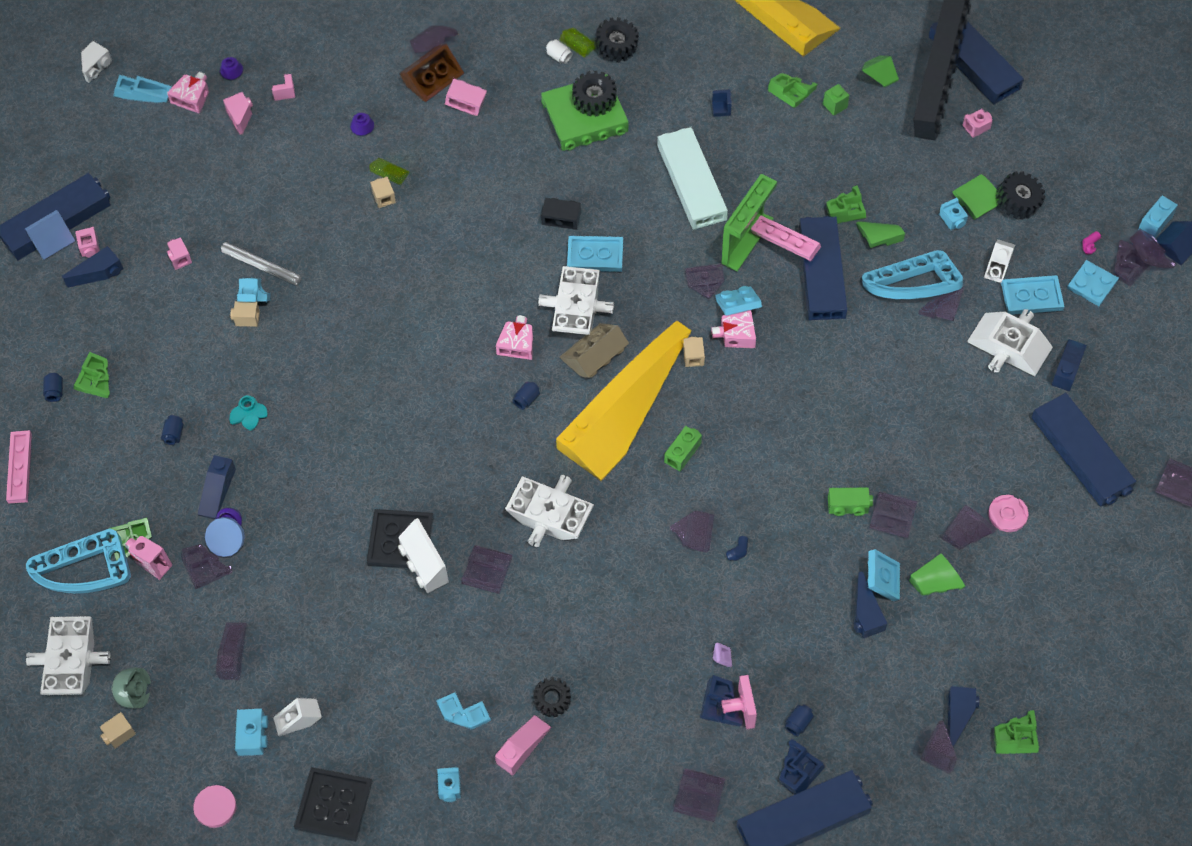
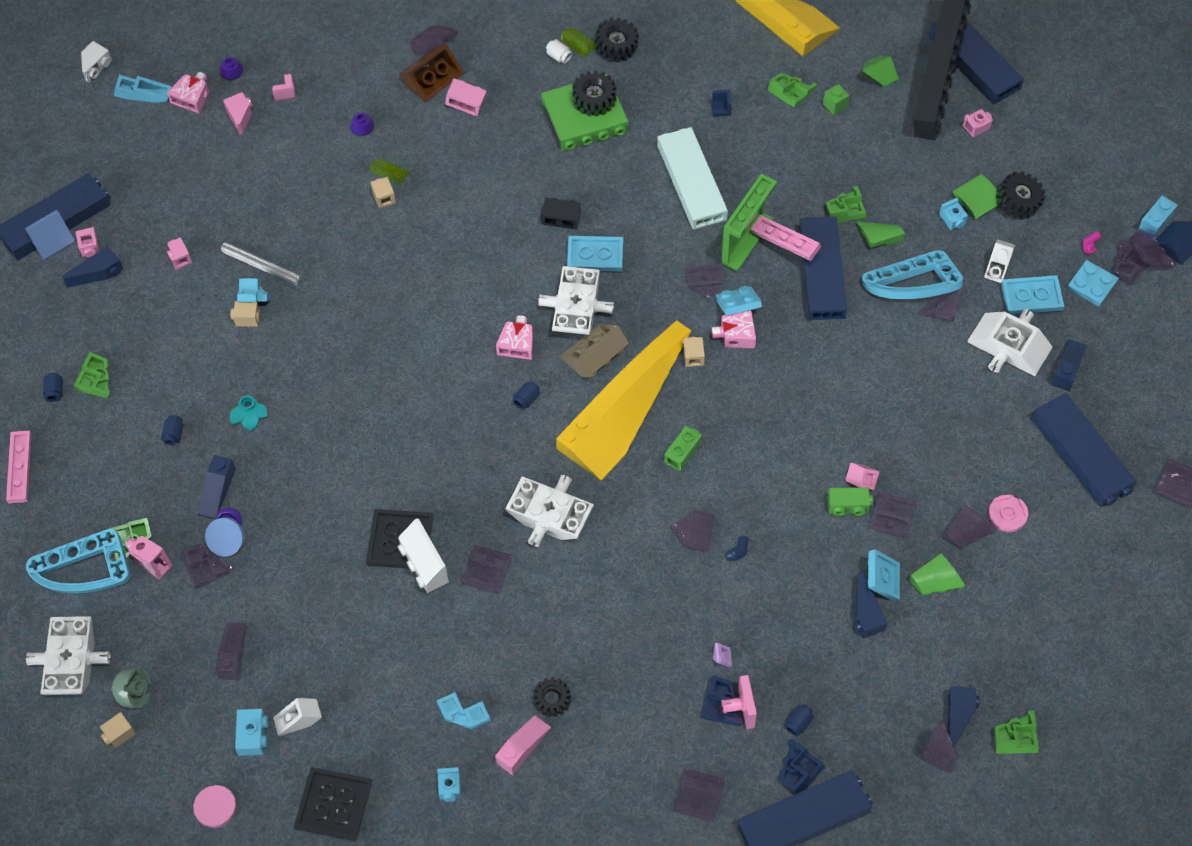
(862, 476): none -> bright pink panel

